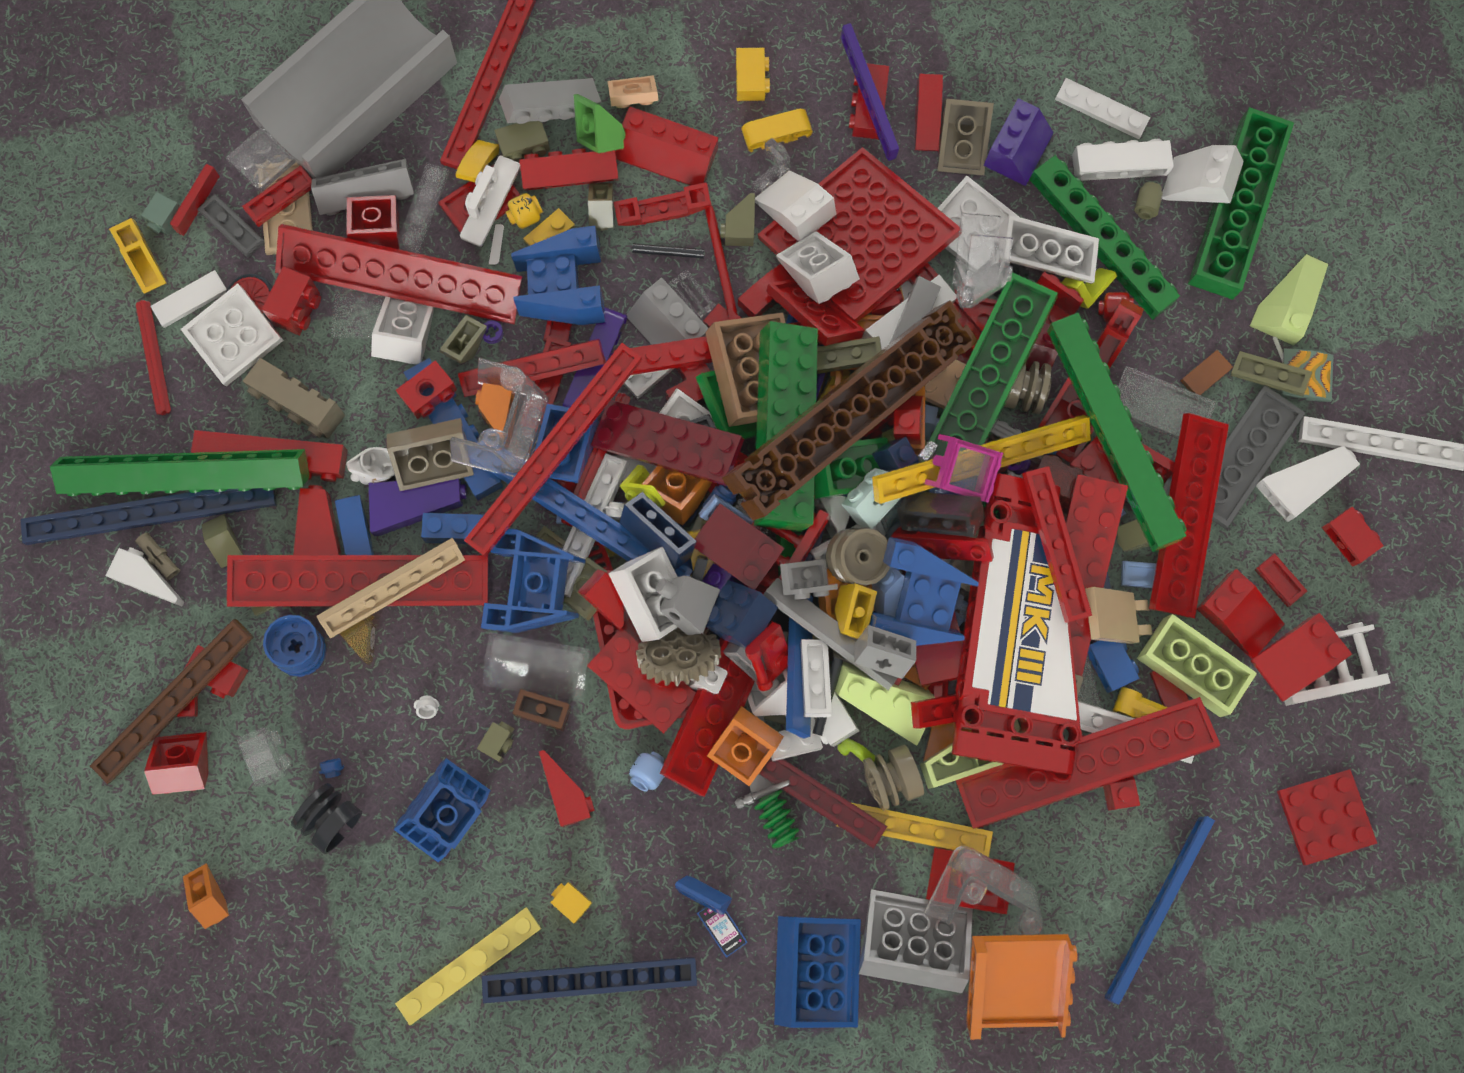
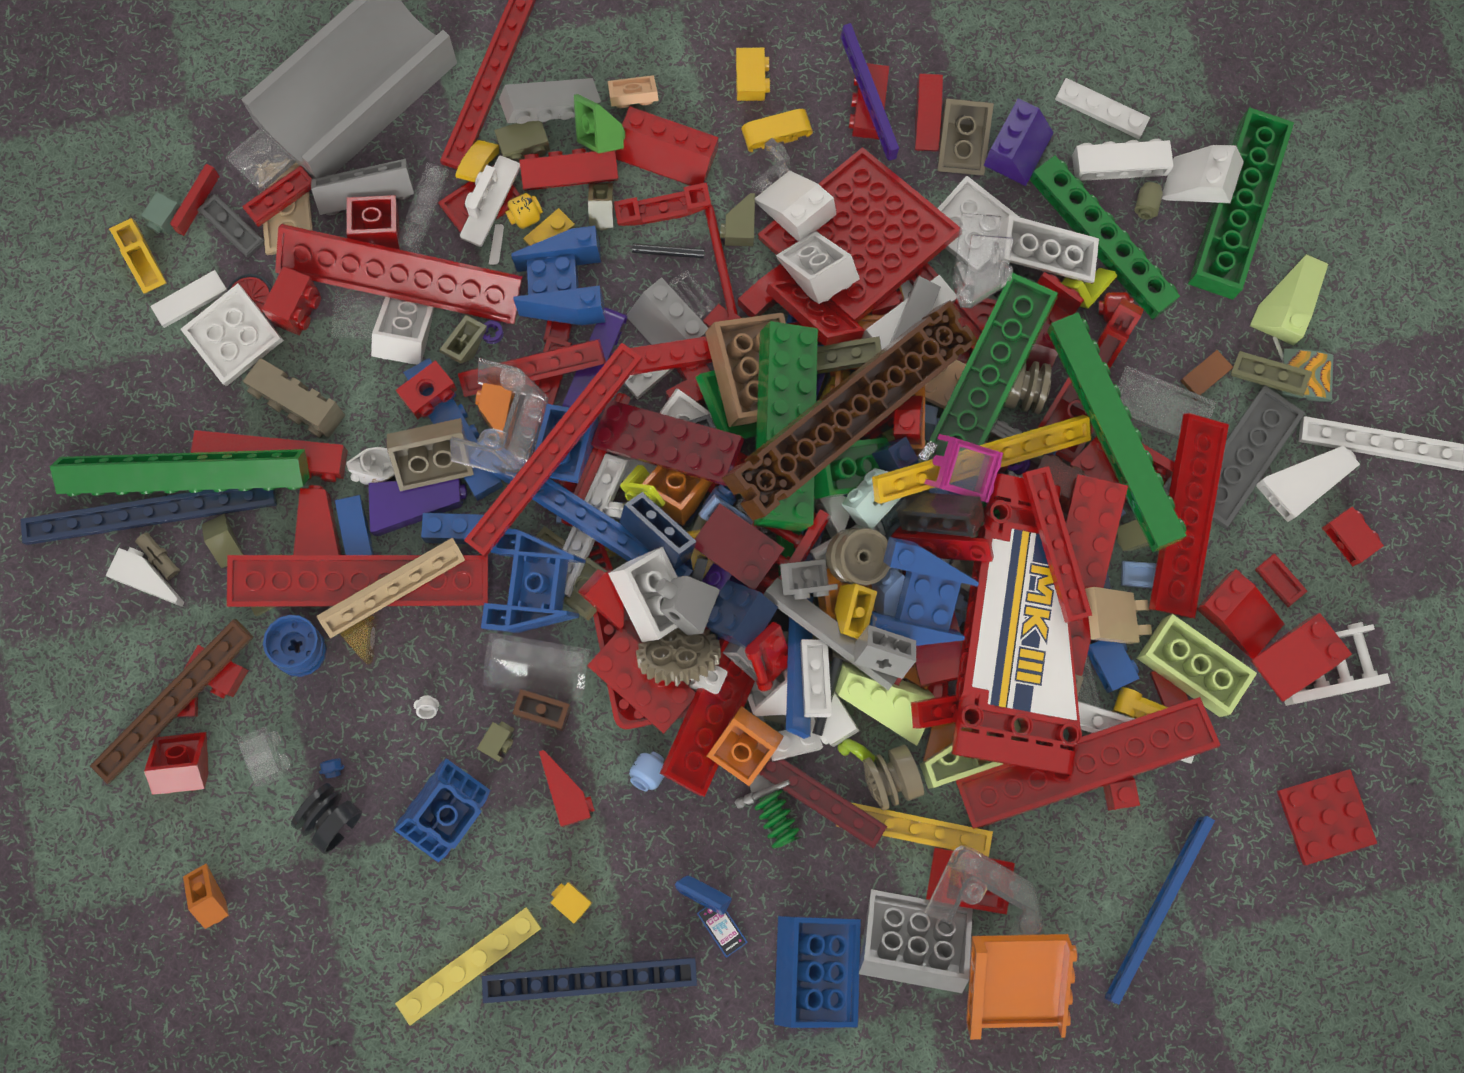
(153, 358): red axle -> none

